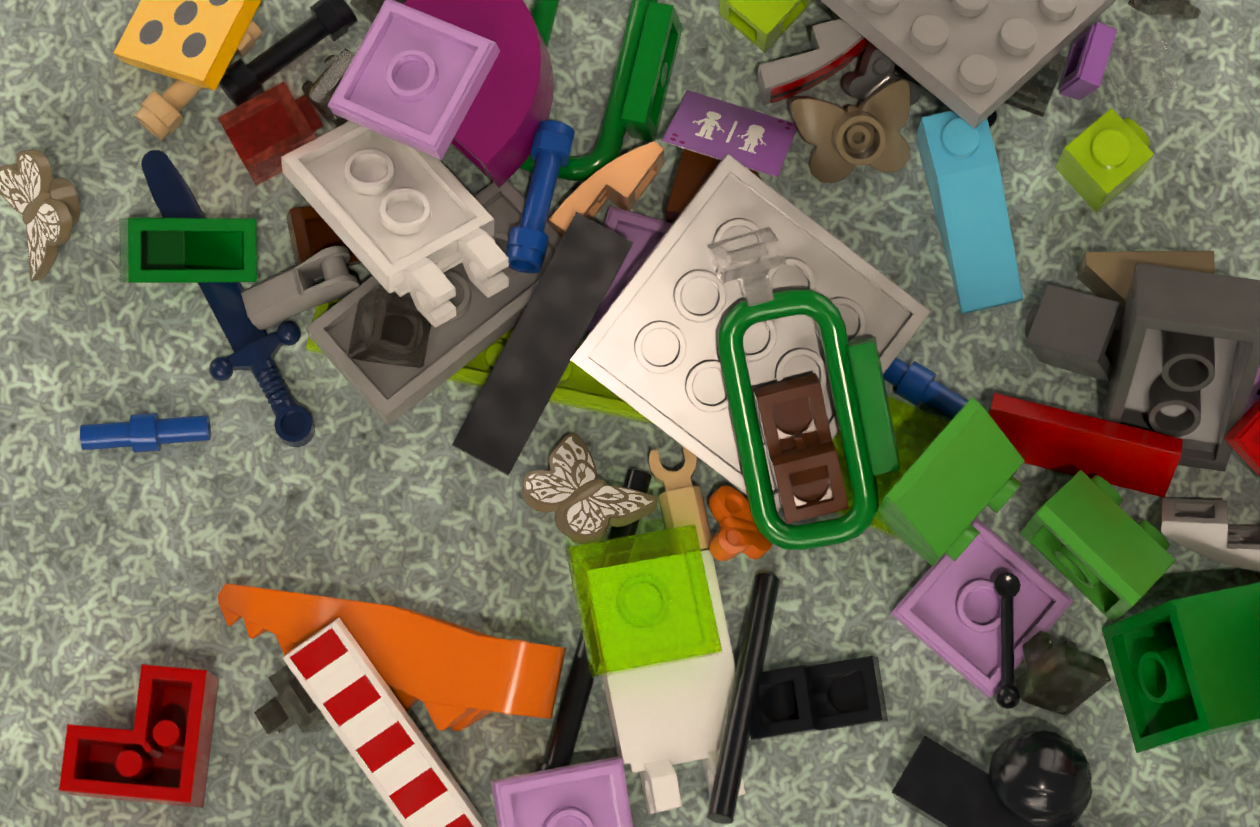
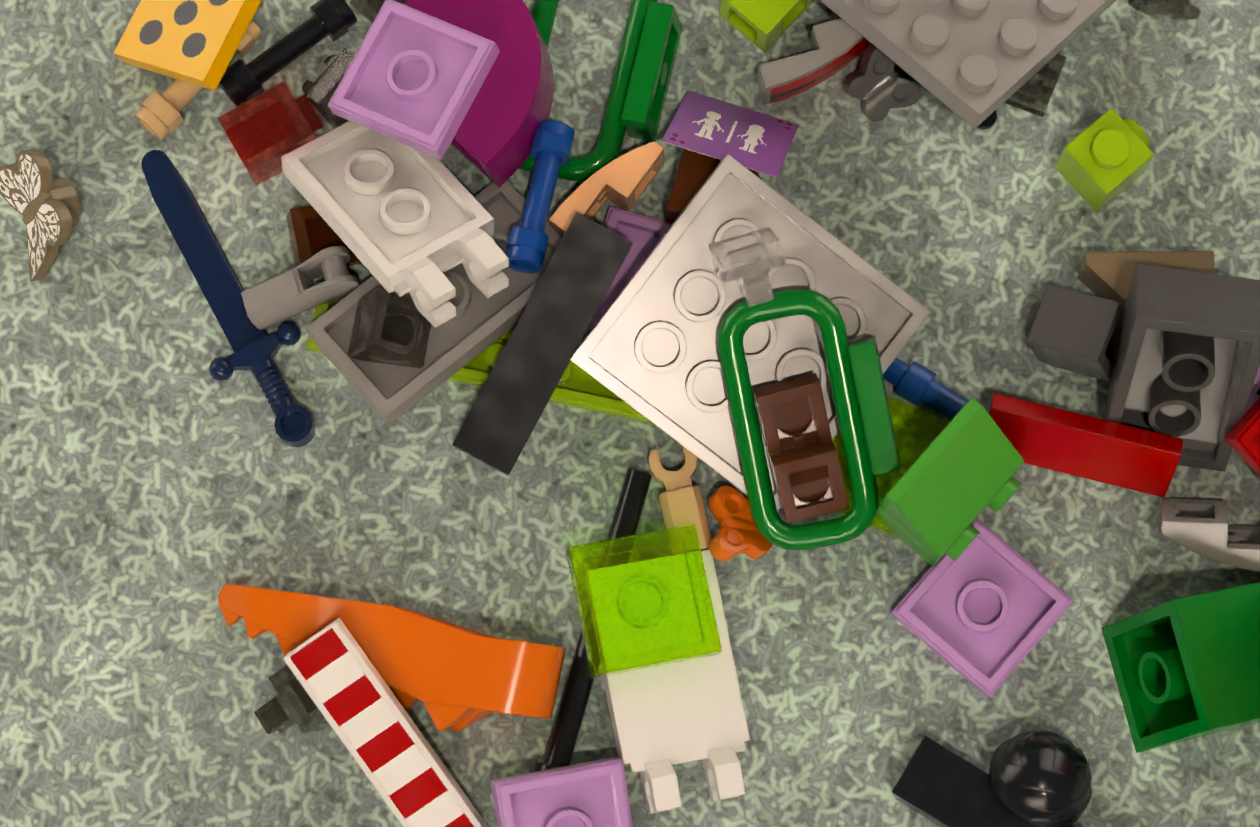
(145, 432): blue bar -> none
(163, 754): red brick -> none
(187, 250): green slope -> none
(580, 500): dark tan animal -> none
(743, 699): black bar -> none
(819, 698): black slope -> none
(855, 134): dark tan animal -> none
(970, 210): medium azure slope -> none
(1006, 587): black hinge -> none
(1059, 675): clear smoke tile -> none
(1087, 61): medium lavender tile -> none
(1099, 544): bright green slope -> none

